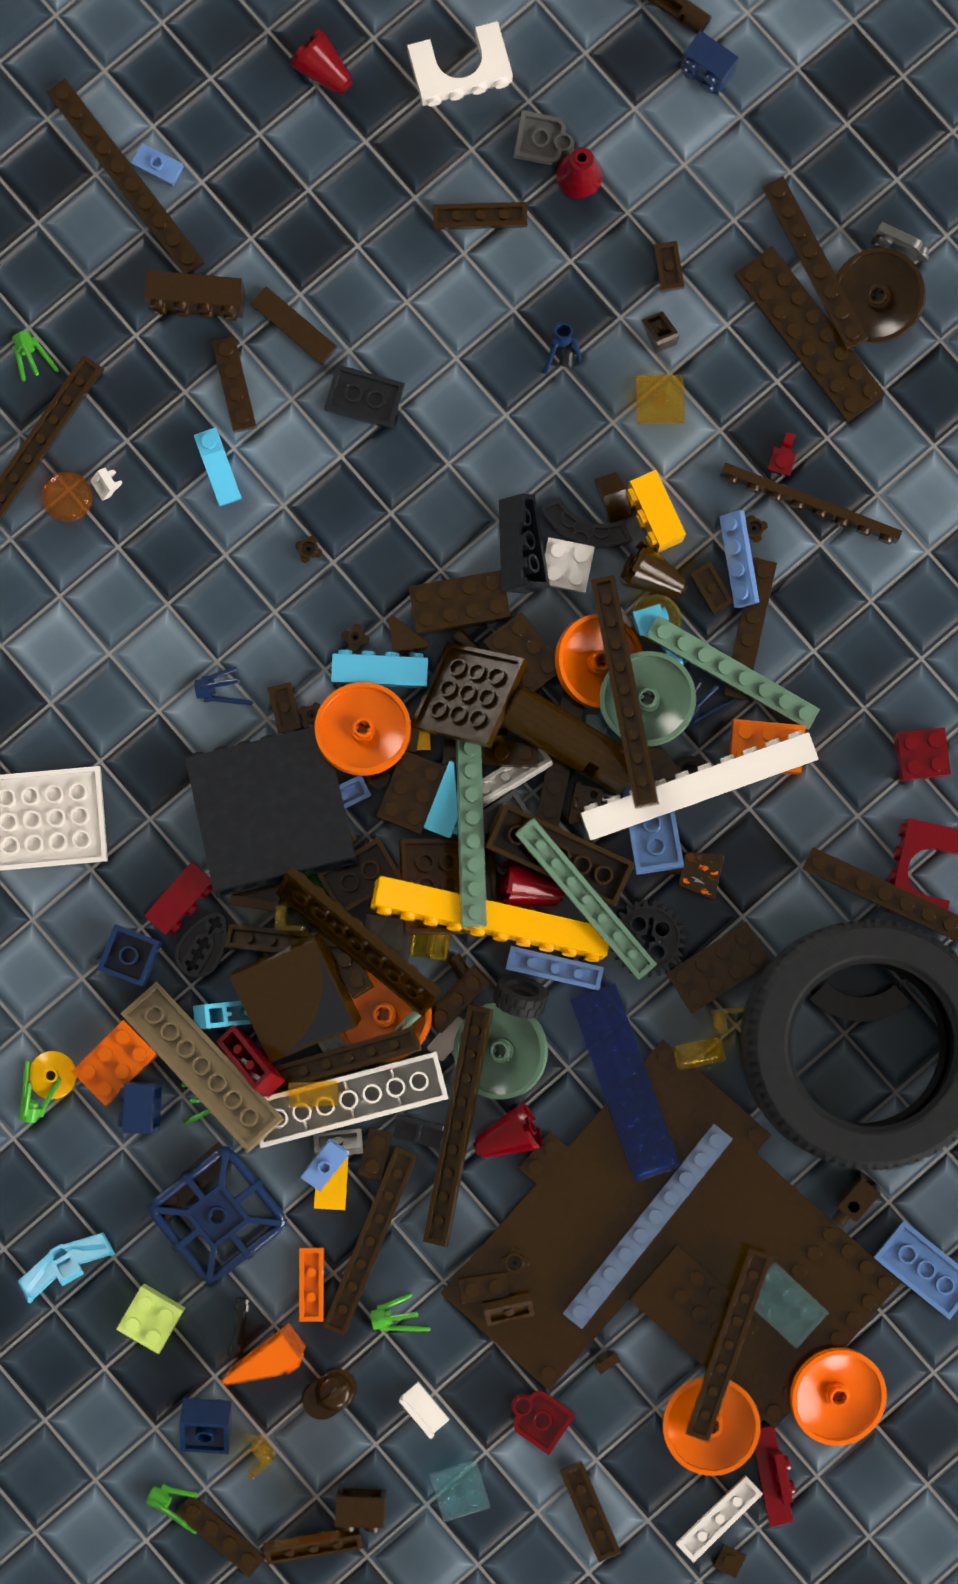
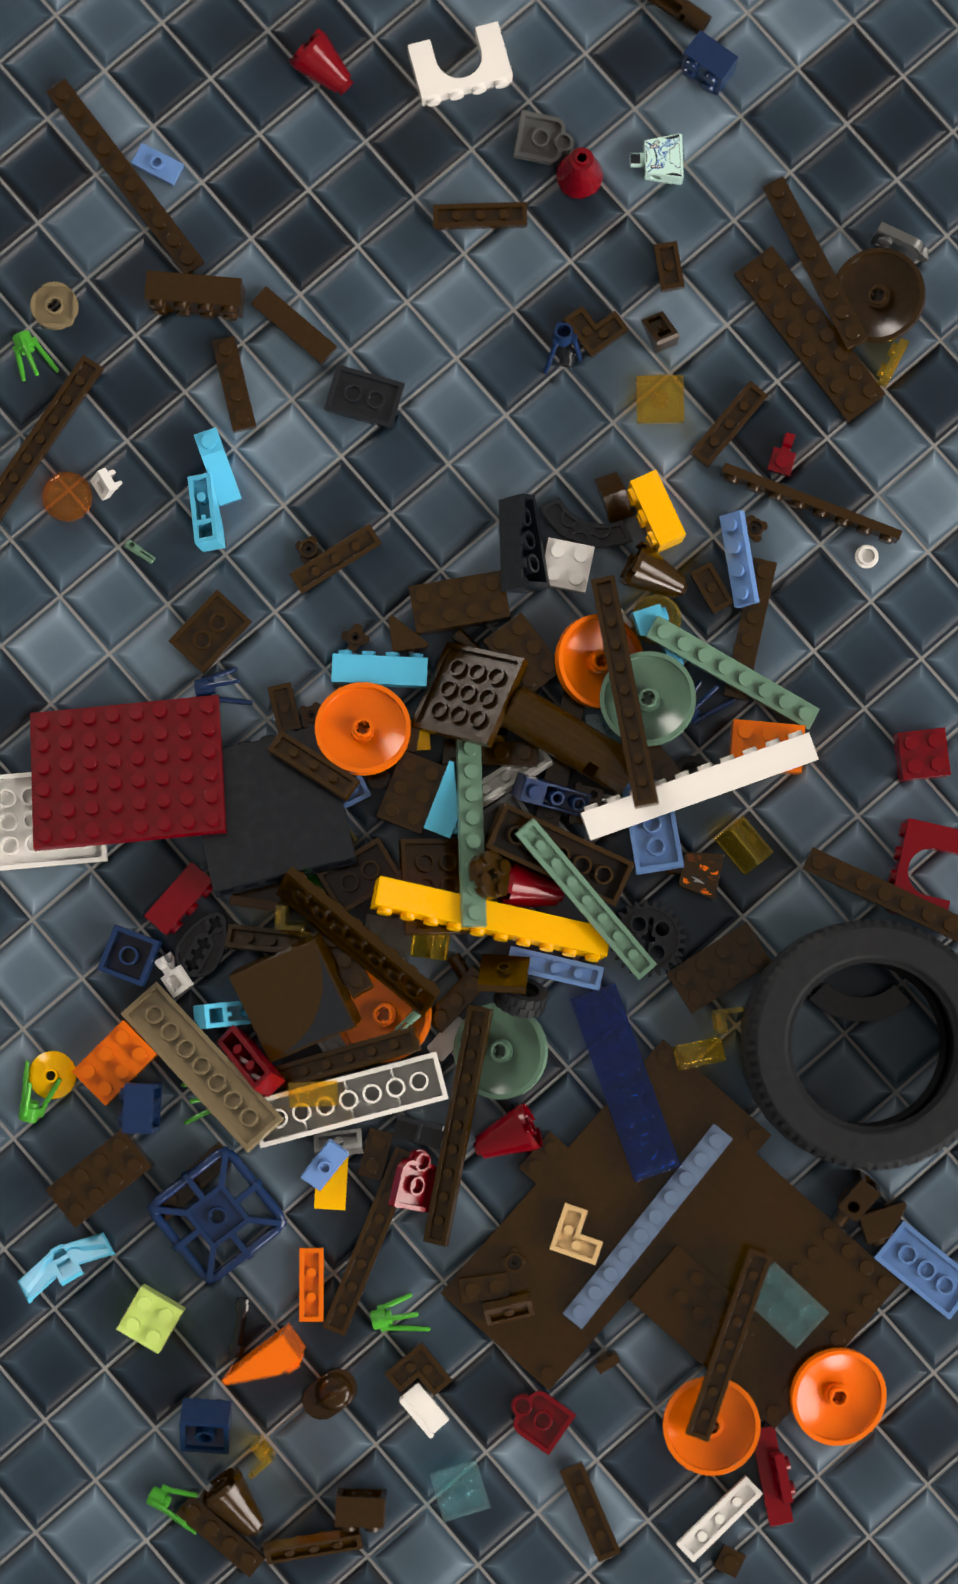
(45, 296): none -> dark tan plate
(100, 1177): none -> dark brown brick
(127, 773): none -> dark red plate
(139, 551): none -> sand green pin
(174, 977): none -> white plate
(205, 513): none -> medium azure slope
(210, 631): none -> dark brown plate
(234, 1502): none -> dark brown cone
(313, 765): none -> dark brown plate
(335, 558): none -> dark brown plate
(413, 1182): none -> dark red plate
(420, 1364): none -> dark brown plate
(499, 869): none -> dark brown plate
(503, 974): none -> dark brown plate
(549, 794): none -> dark blue slope
(568, 1237): none -> tan plate
(595, 336): none -> dark brown plate
(661, 159): none -> light aqua torso
(728, 424): none -> dark brown plate
(744, 845): none -> clear yellow panel
(866, 556): none -> white plate
(881, 1222): none -> dark brown slope
(886, 370): none -> clear yellow plate

